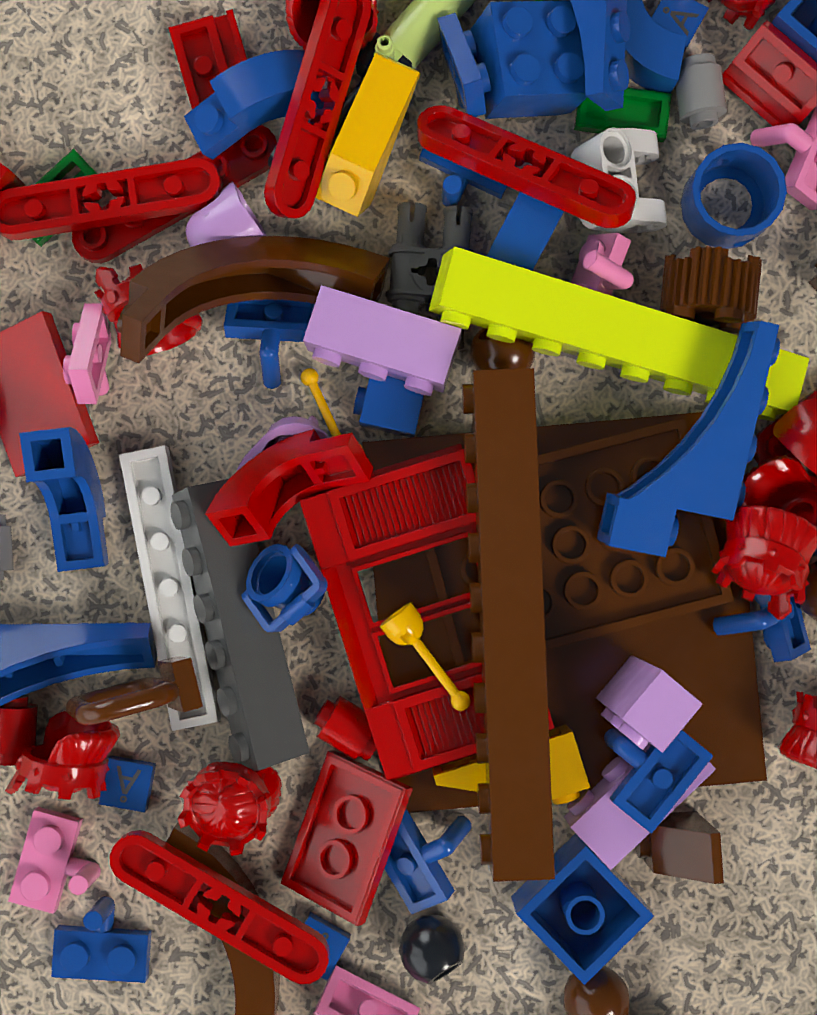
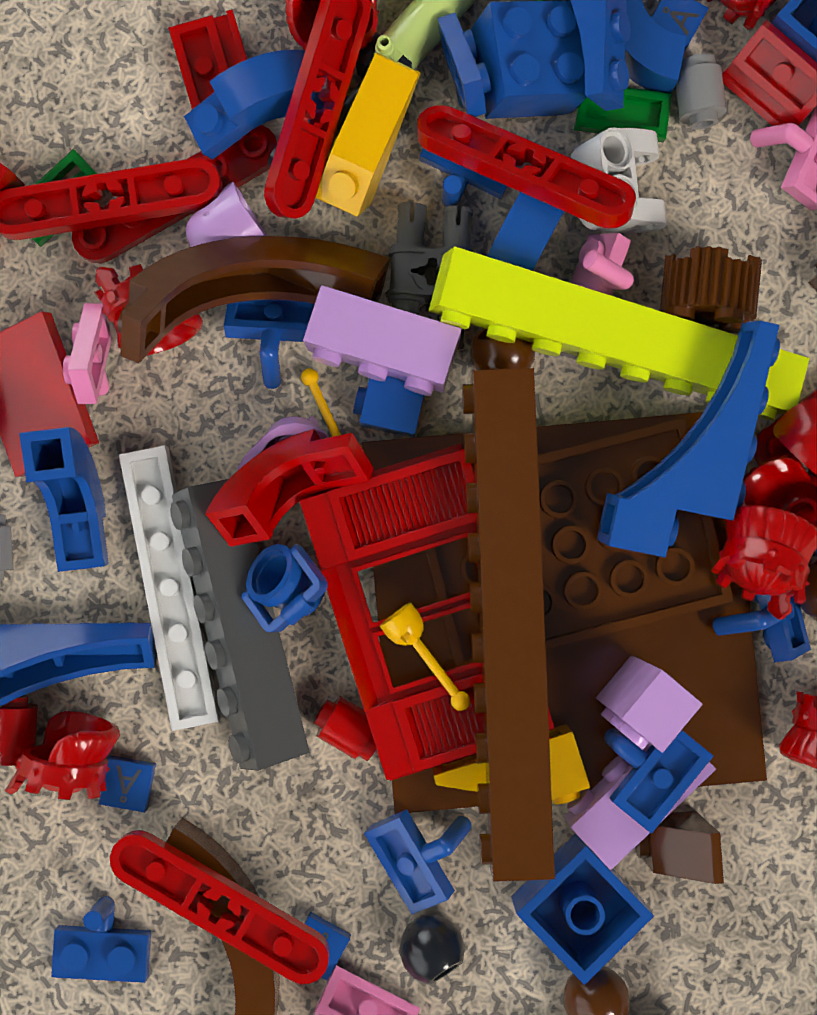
(49, 860): bright pink plate -> none
(175, 687): reddish brown bar -> none
(230, 804): red hair -> none
(346, 837): red tile -> none
(752, 169): blue piece -> none

